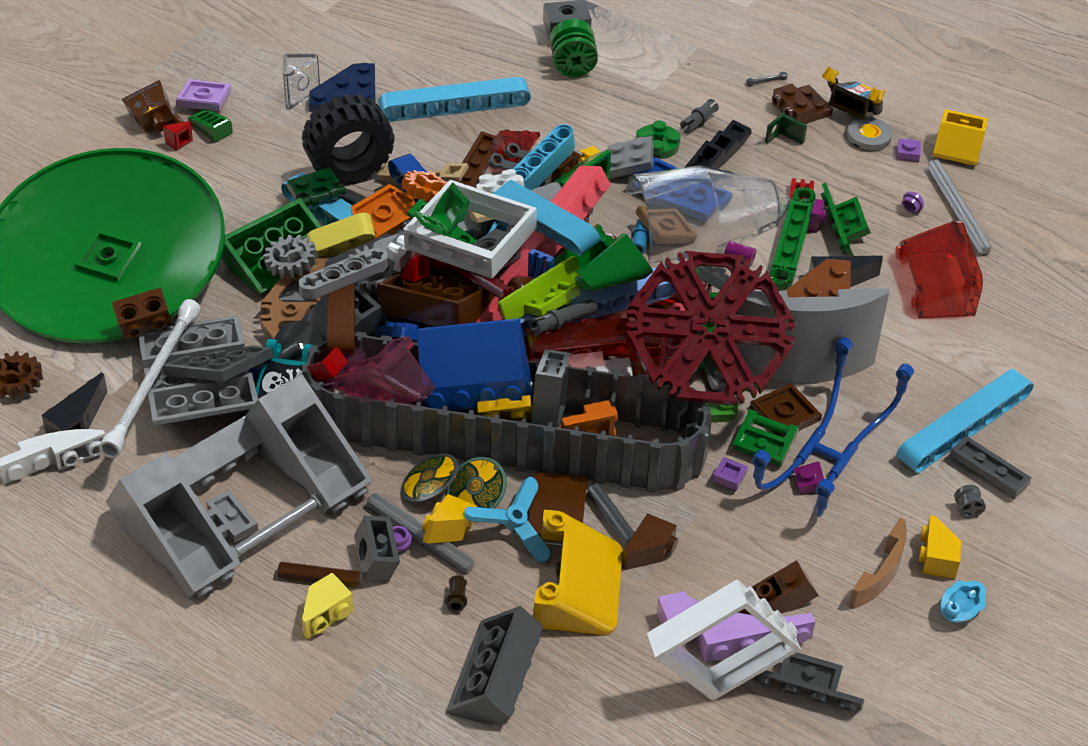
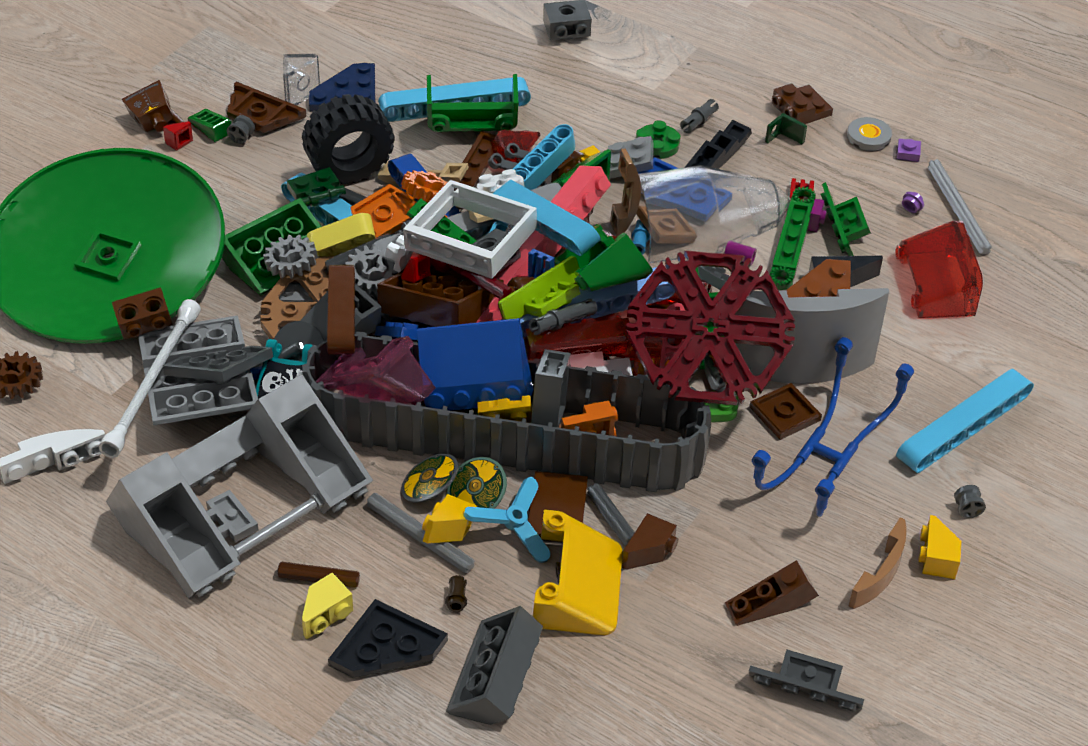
(77, 408): black slope -> none
(203, 95): lavender tile -> none
(240, 129): none -> dark grey wheel
(263, 109): none -> reddish brown wing
(317, 284): light grey beam -> none
(329, 366): red slope -> none
(376, 548): dark grey brick -> none
(386, 641): none -> black plate
(402, 538): medium lavender plate -> none
(447, 213): green piece -> none
(473, 115): none -> green windscreen
(573, 47): green wheel -> none
(624, 212): none -> medium nougat slope
(730, 473): medium lavender plate -> none
(731, 634): lavender arch -> none
(738, 668): white window -> none
(752, 439): green plate -> none
(782, 75): dark grey hinge -> none
(808, 477): magenta plate -> none
(853, 96): dark brown torso -> none
(960, 137): yellow slope -> none
(963, 601): medium azure arm -> none
(990, 466): dark grey plate -> none

